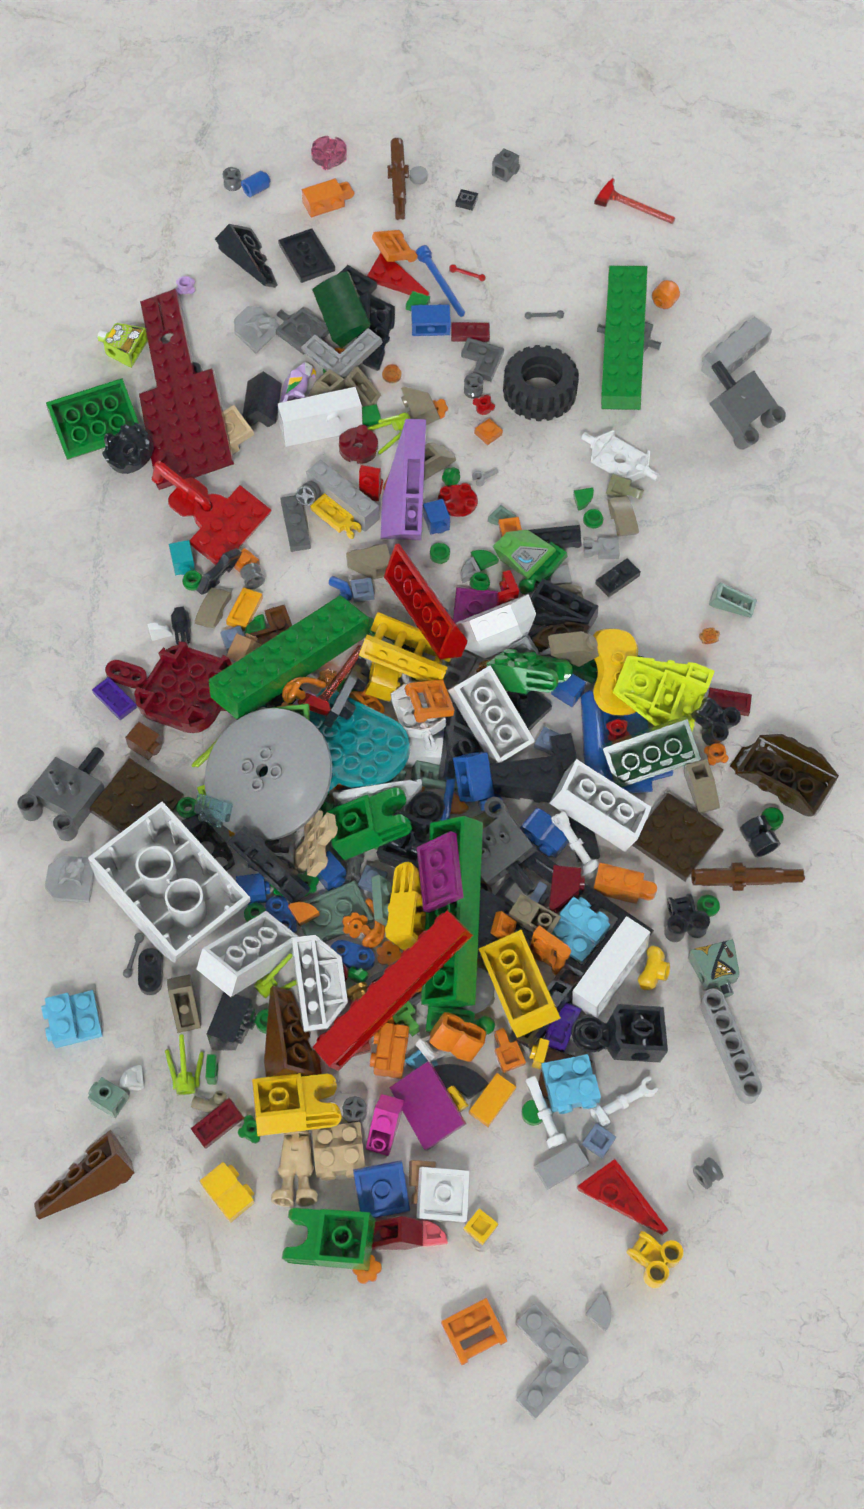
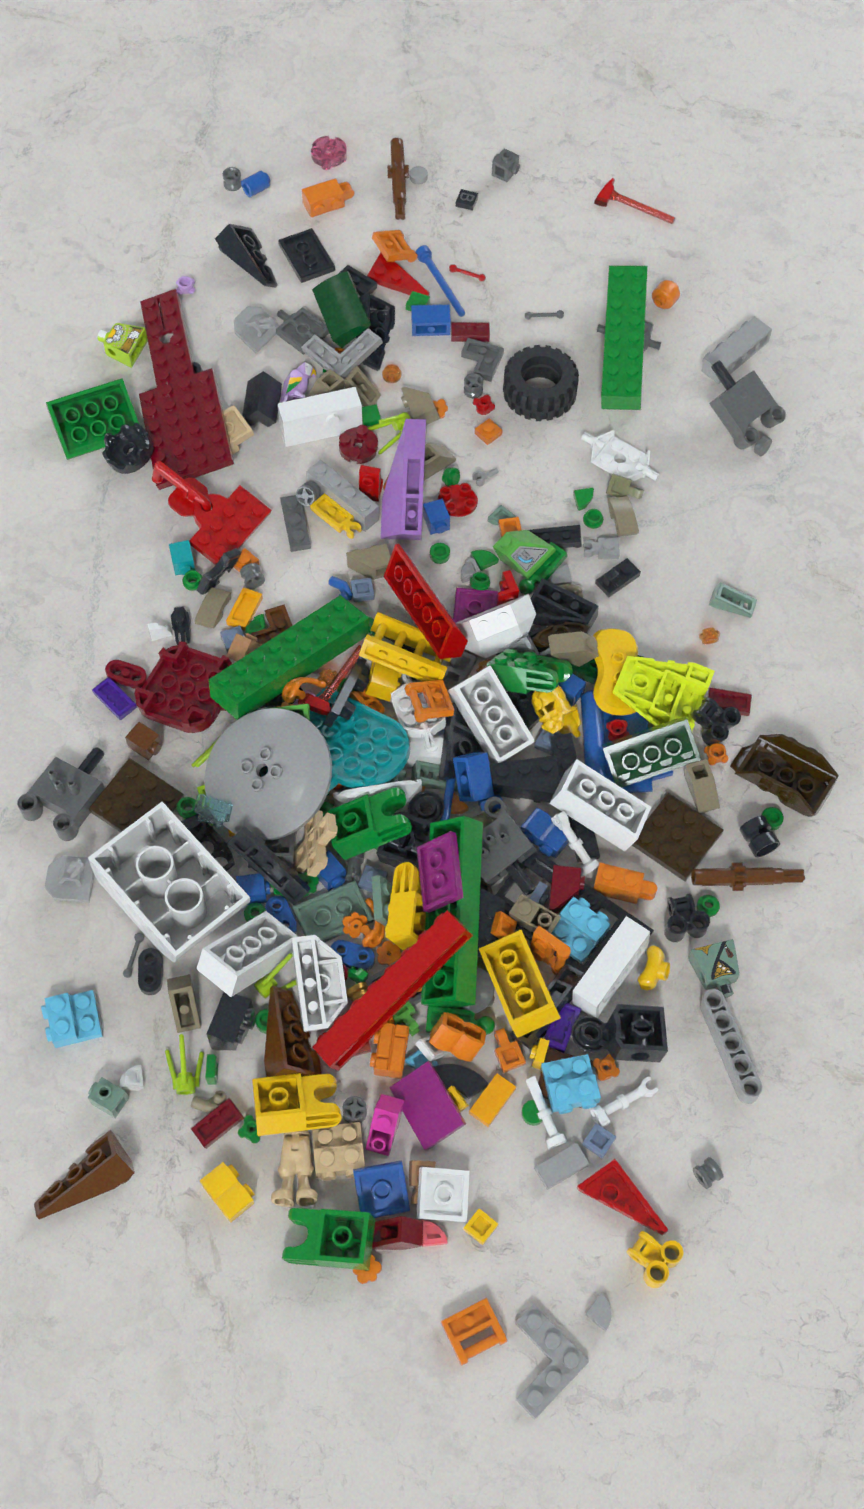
(303, 912): orange tile -> none
(556, 712): none -> yellow helmet
(603, 1074): none -> orange plate
(762, 445): none -> dark grey tile

